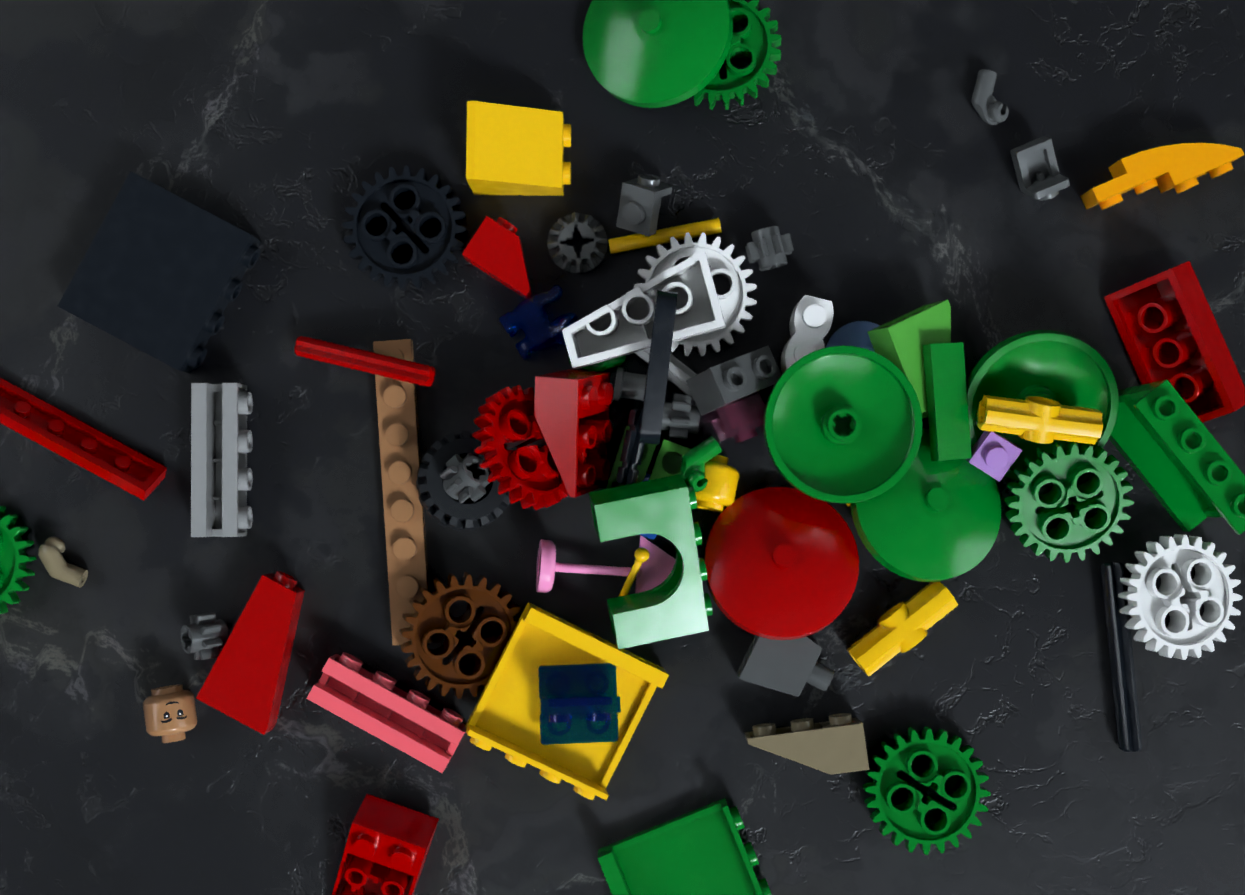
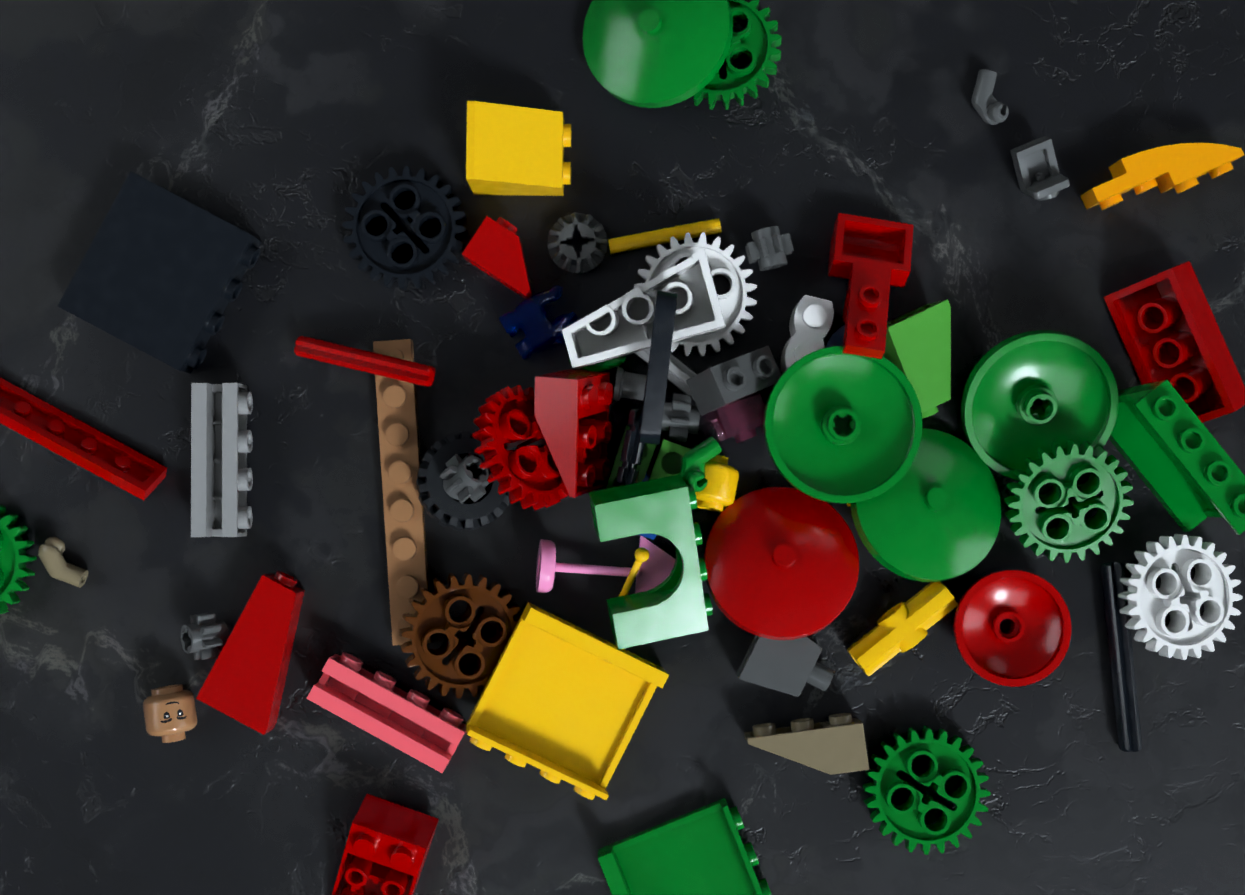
(578, 703): clear blue bracket -> none
(641, 204): dark grey bracket -> none
(873, 258): none -> red plate
(947, 401): green tile -> none
(994, 454): medium lavender plate -> none
(1037, 632): none -> red dish
(1039, 419): yellow piece -> none

